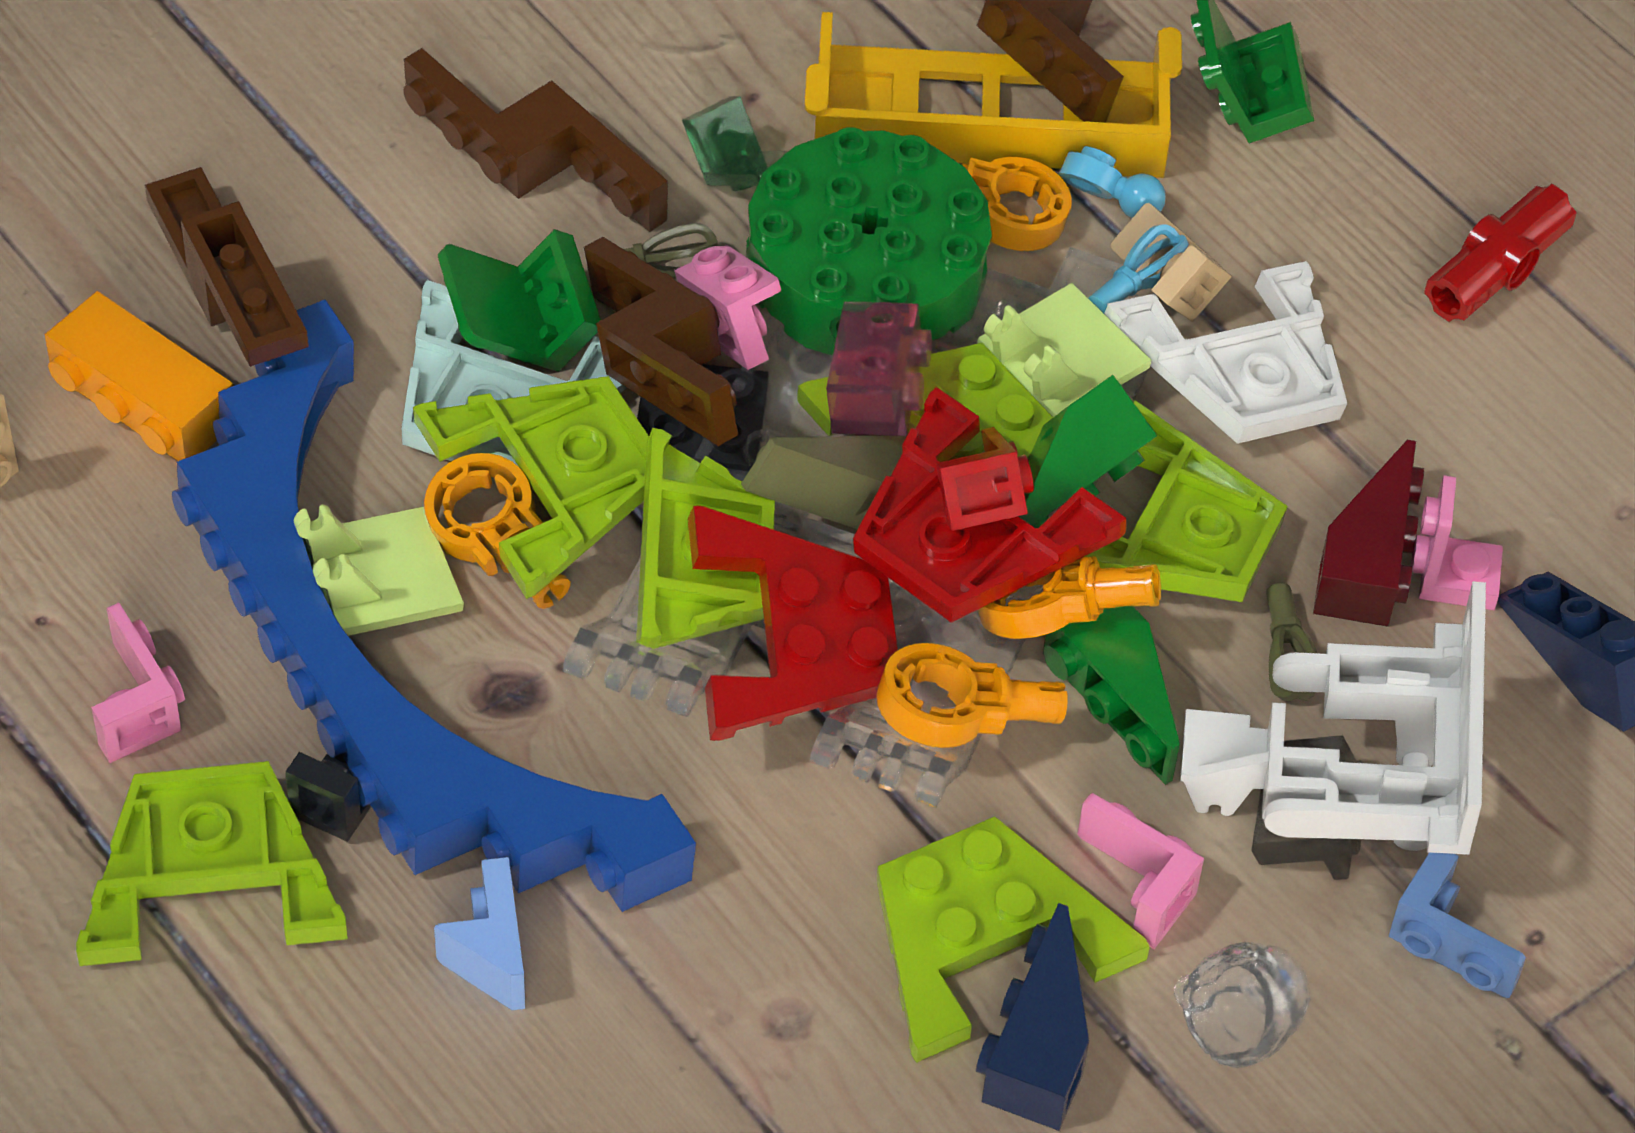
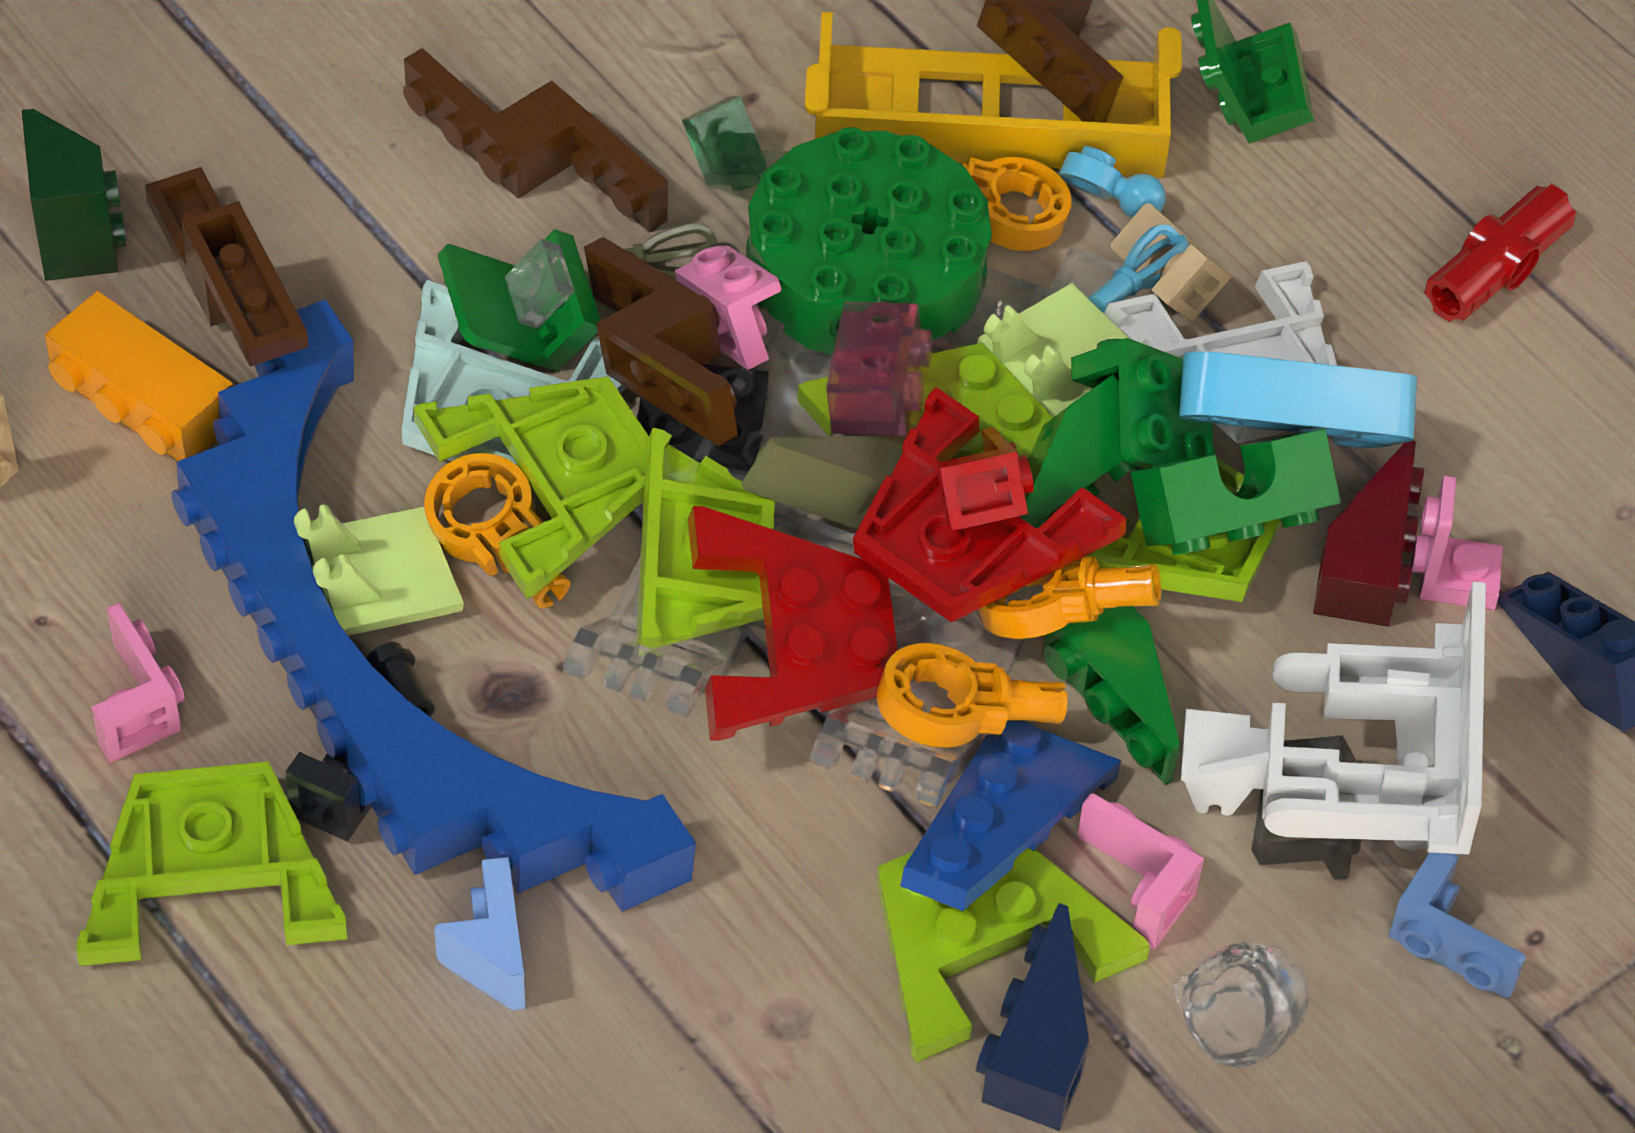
(71, 200): none -> dark green slope
(397, 668): none -> black pin
(539, 283): none -> clear plate
(1000, 808): none -> blue wing
(1147, 401): none -> green bracket
(1282, 479): none -> green arch
(1286, 629): olive piece -> none
(1294, 396): none -> medium azure beam

